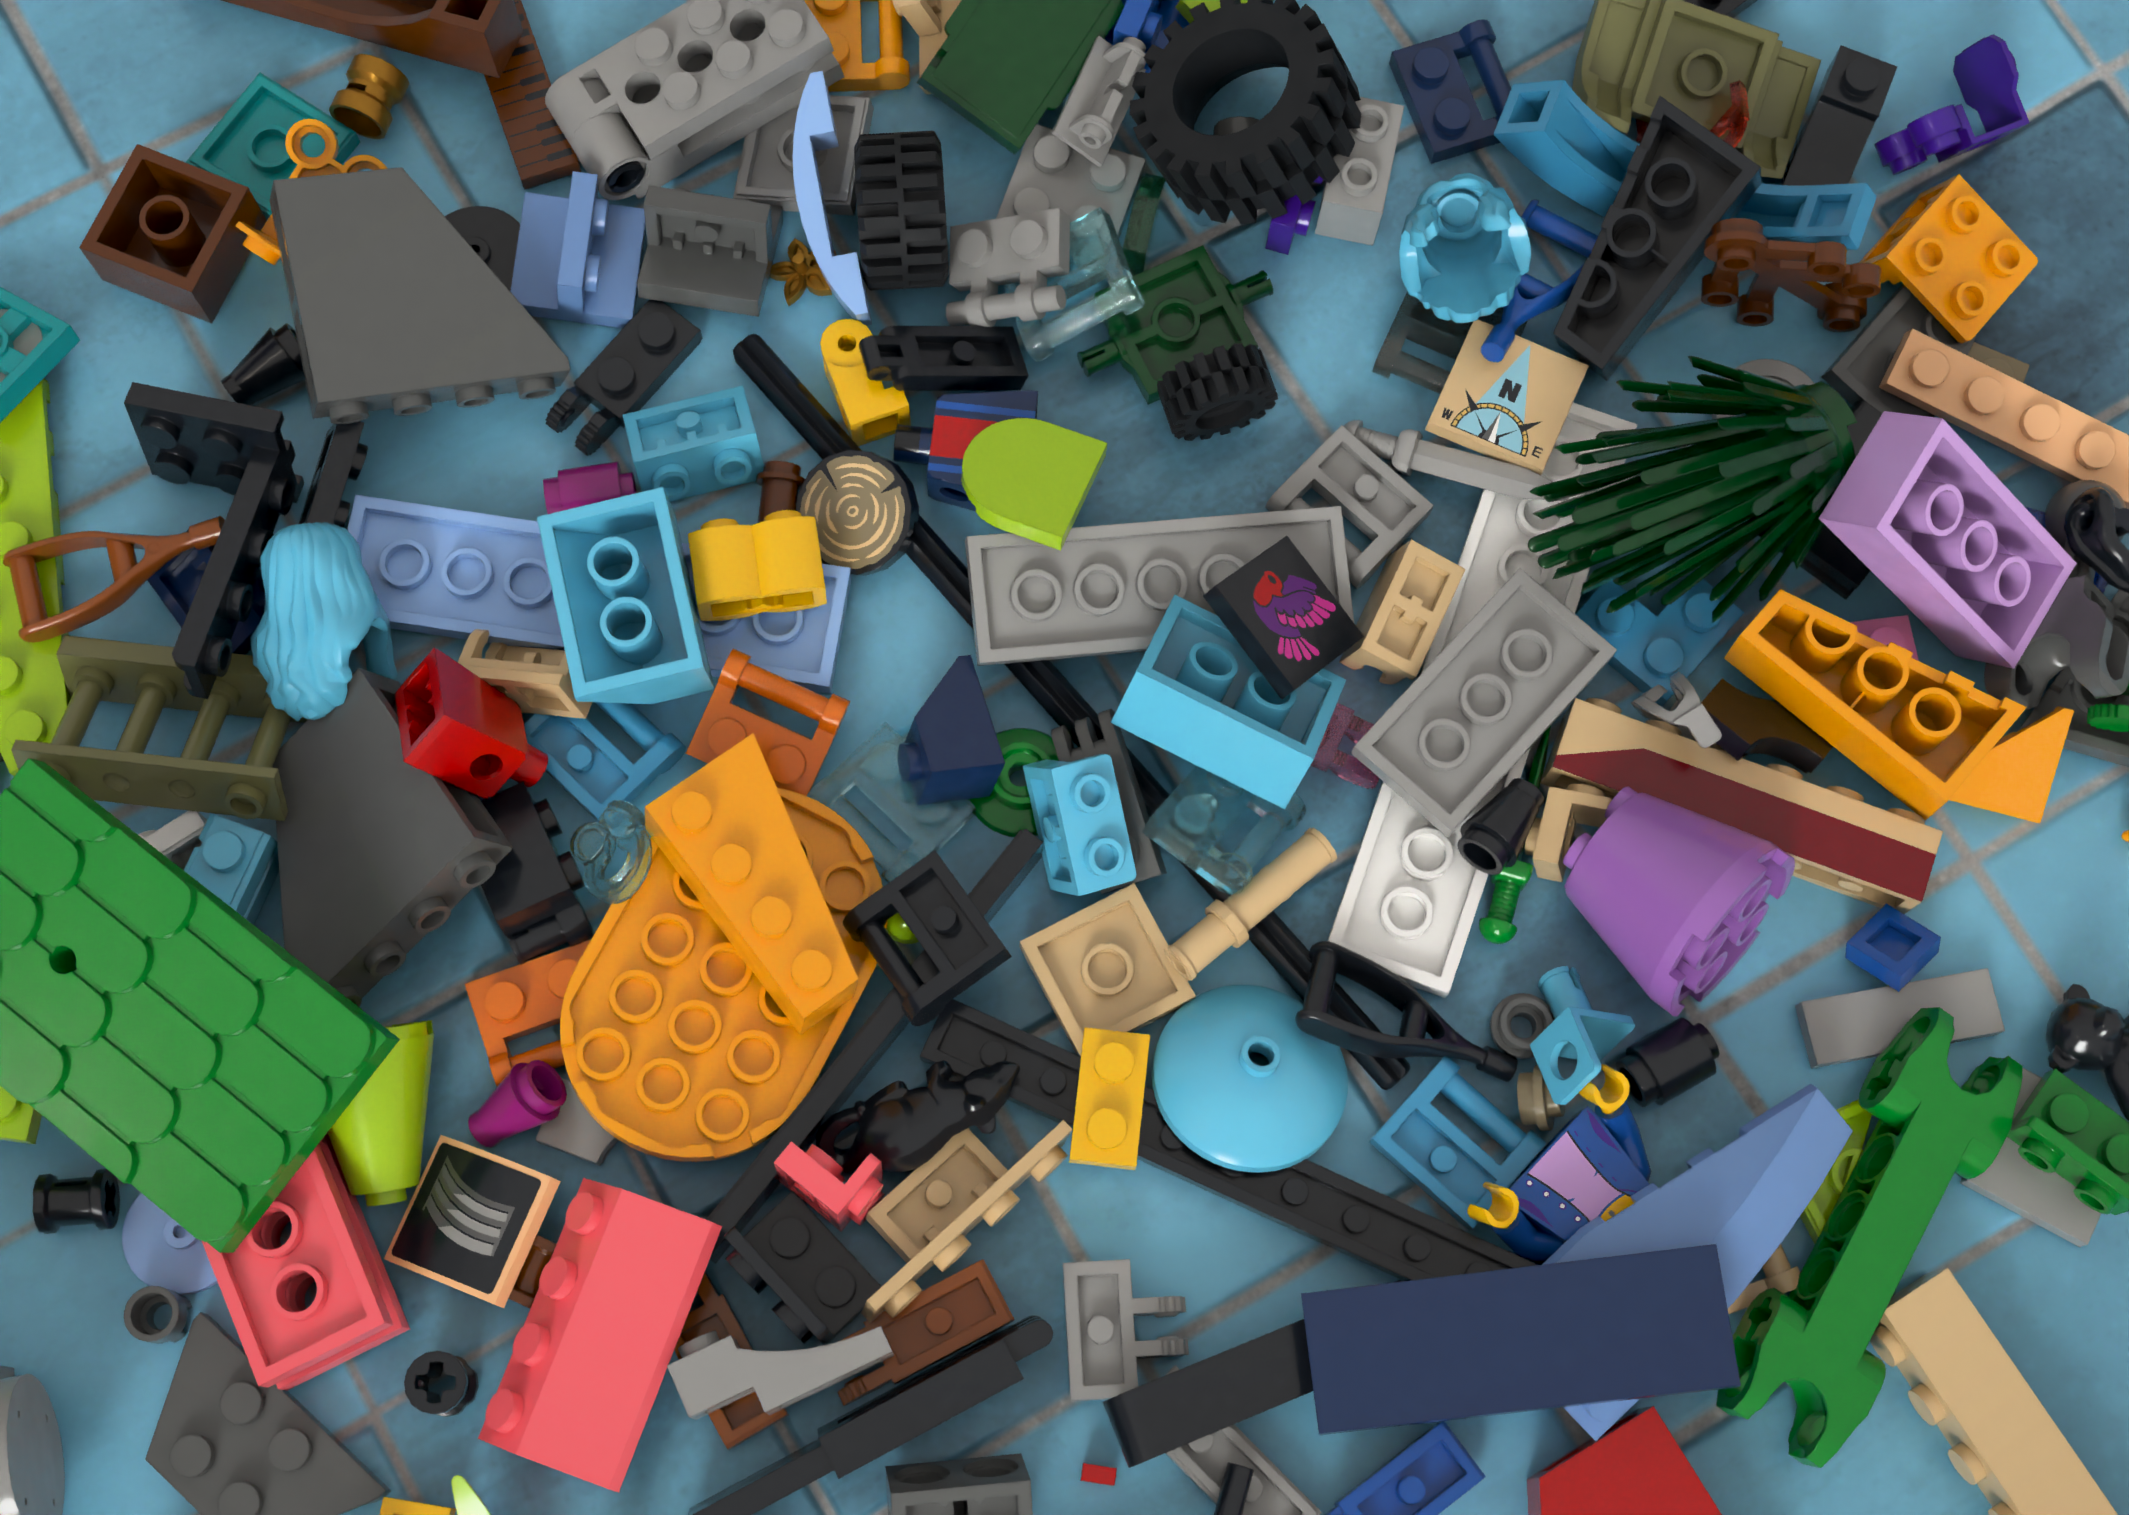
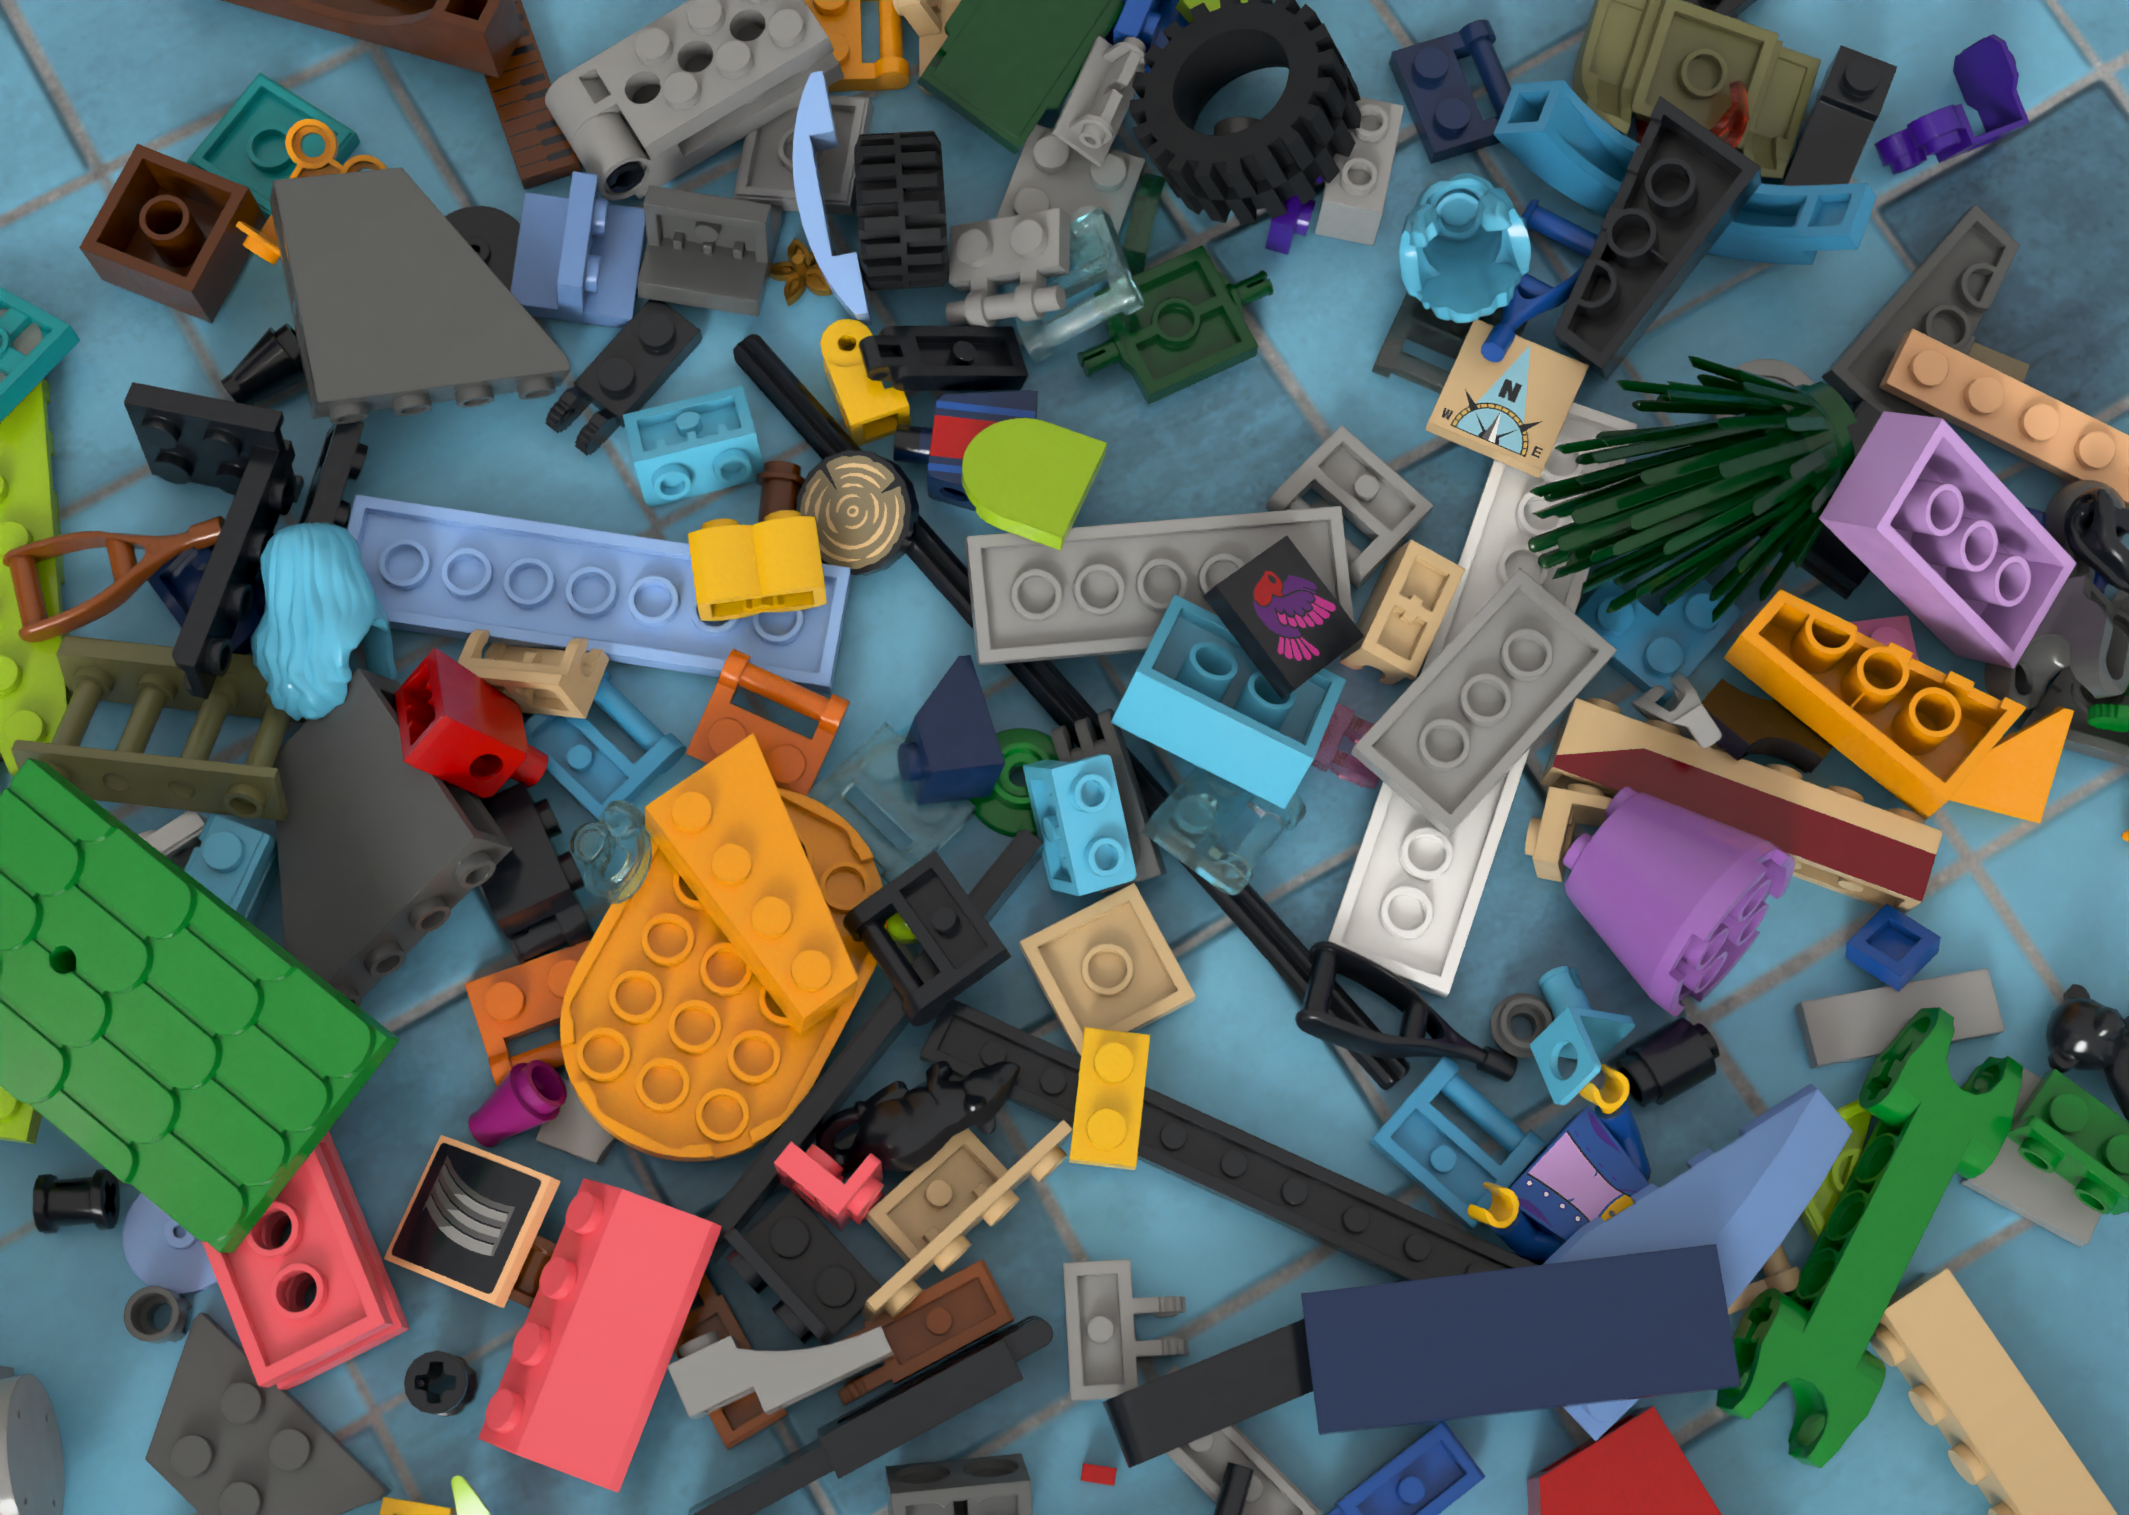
(369, 96): pearl gold wheel -> none
(384, 1125): lime cone -> none
(587, 486): magenta brick -> none
(625, 601): medium azure slope -> none
(1217, 392): black tyre -> none
(1230, 920): tan pin -> none
(1236, 1109): medium azure dish -> none
(1412, 453): light grey sword -> none
(1498, 924): green sword -> none
(1501, 827): black cone -> none
(1536, 1102): dark tan plate -> none
(1741, 246): reddish brown plant -> none
(1953, 257): light orange bracket -> none

